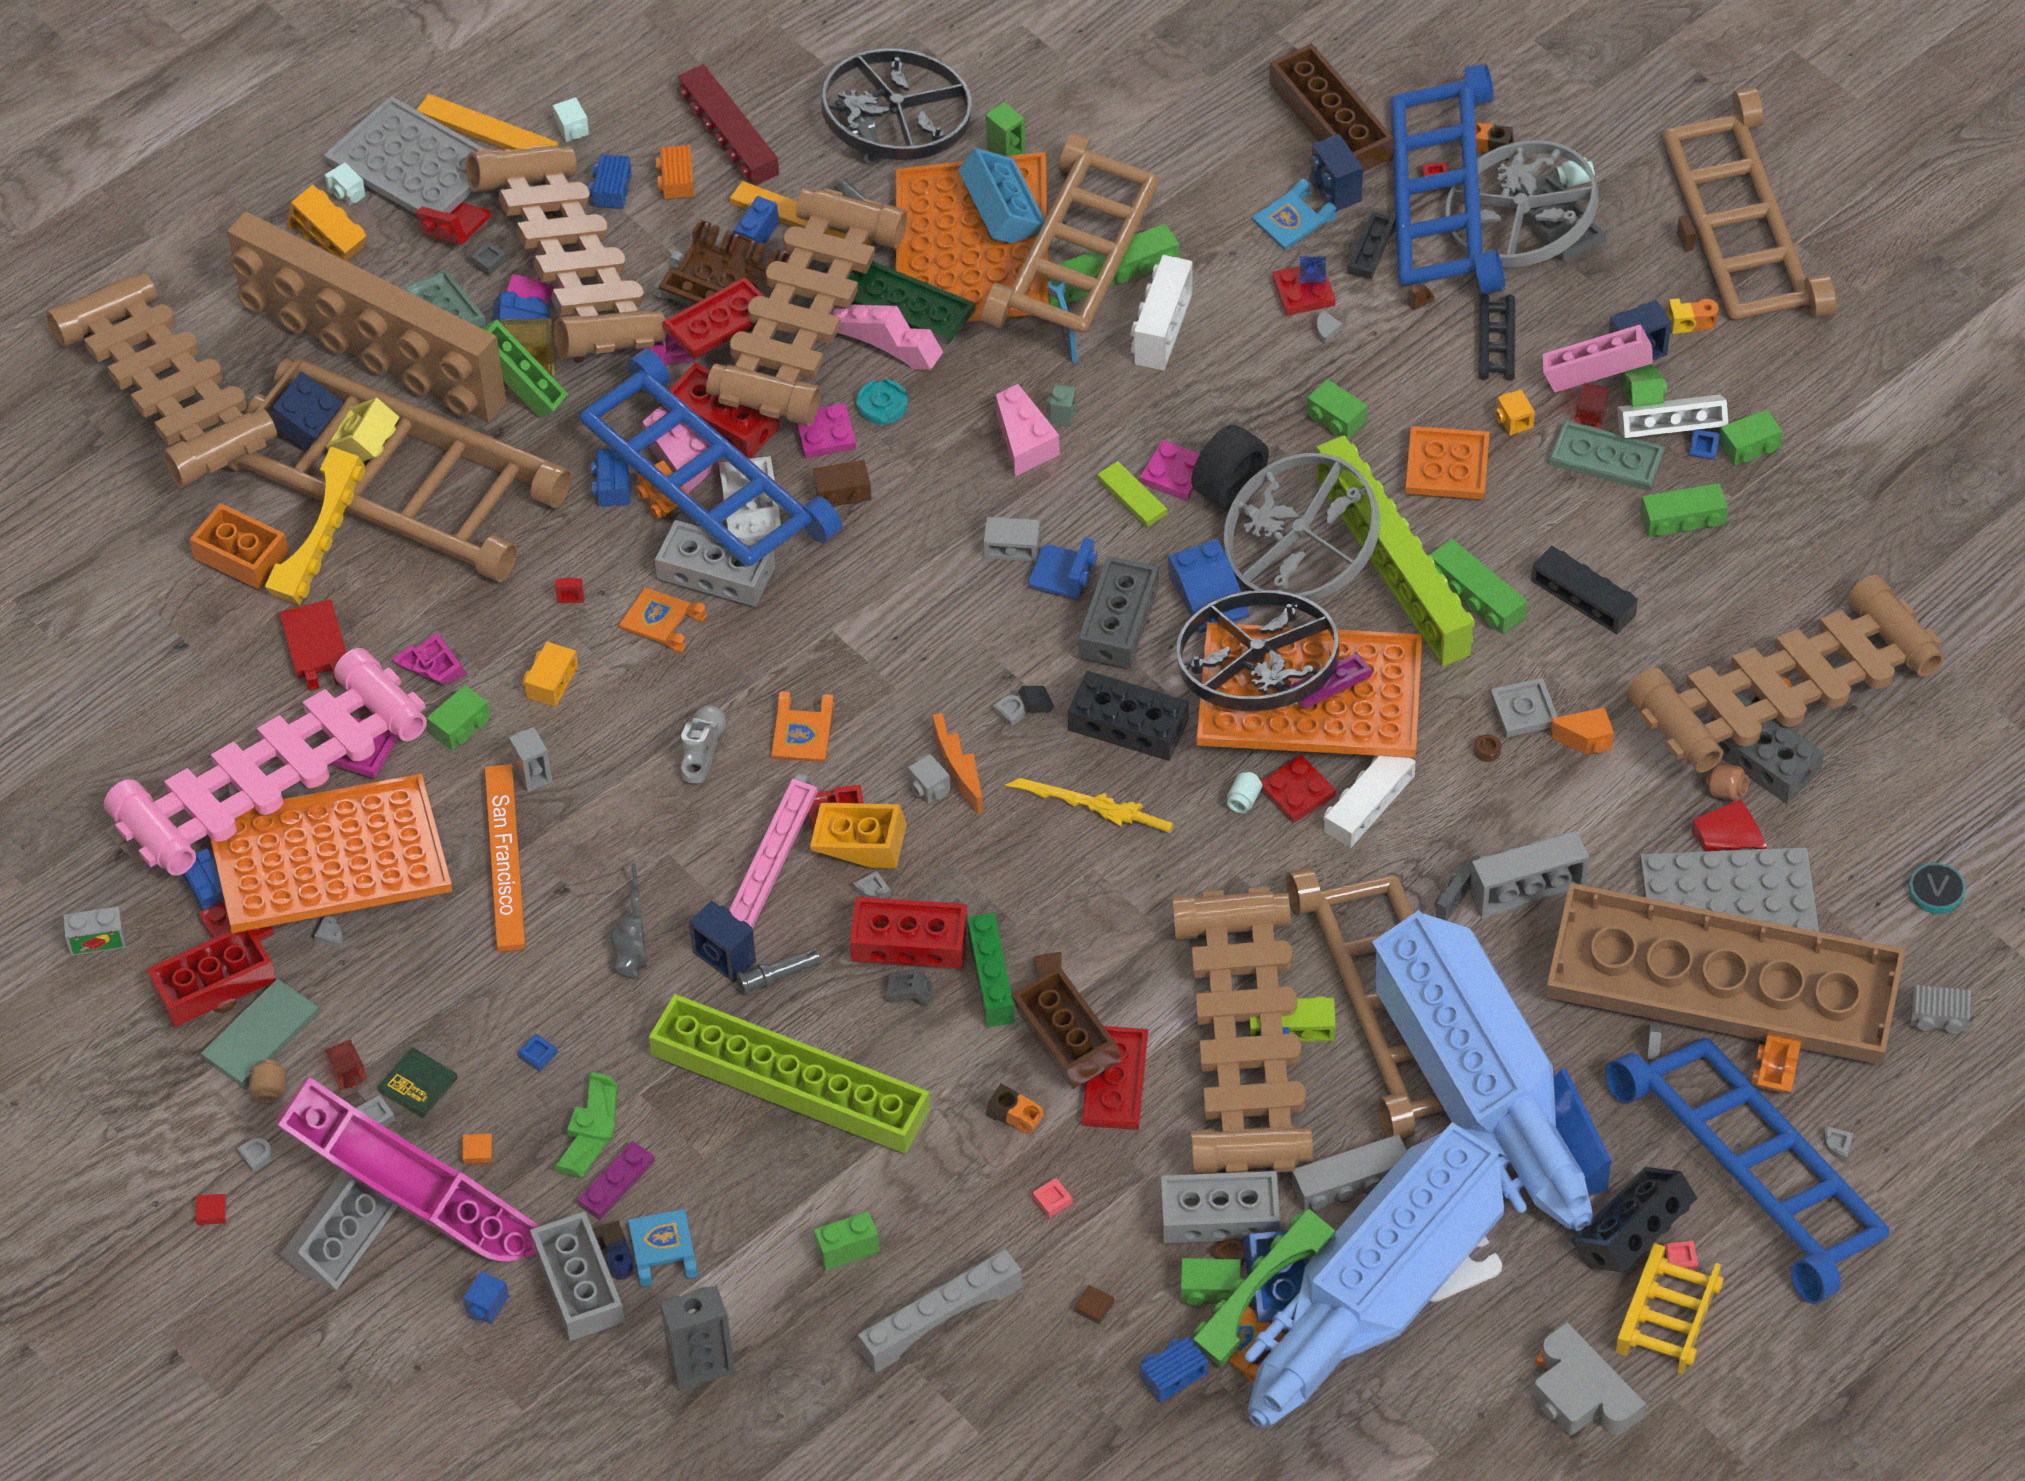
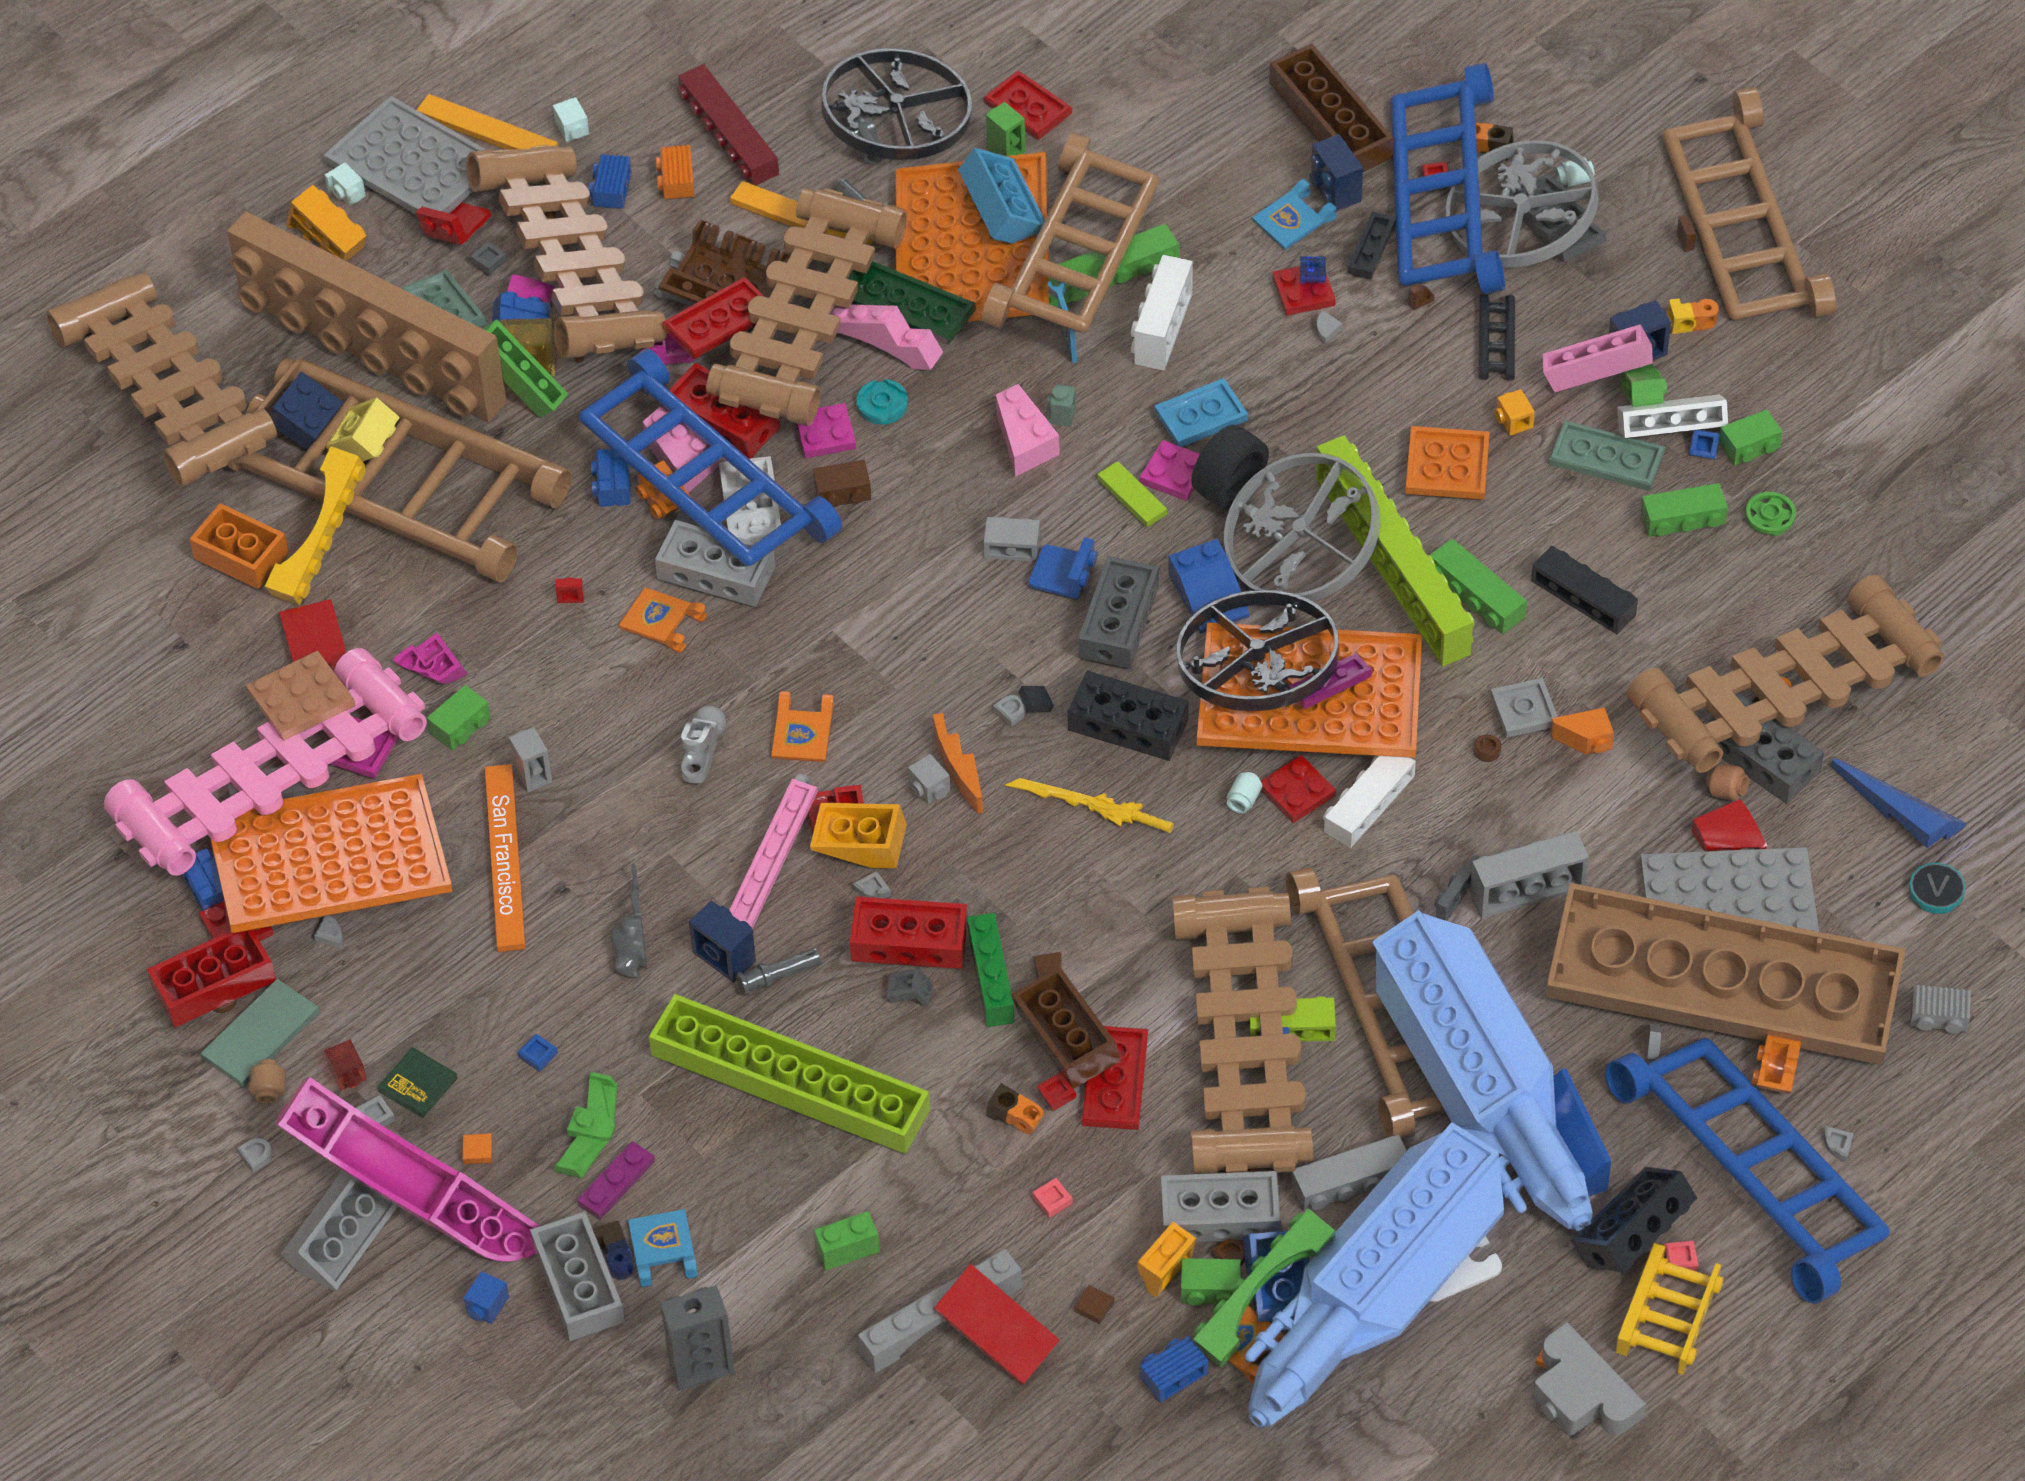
(94, 931): light grey brick -> none
(211, 1209): red tile -> none
(300, 695): none -> nougat plate
(550, 674): light orange brick -> none
(758, 220): blue brick -> none
(996, 1324): none -> red tile
(1032, 101): none -> red tile
(1057, 1091): none -> red plate
(1165, 1257): none -> light orange tile
(1200, 412): none -> dark azure plate
(1336, 409): bright green brick -> none
(1592, 405): clear red brick -> none
(1771, 514): none -> bright green wheel
(1918, 817): none -> blue wedge

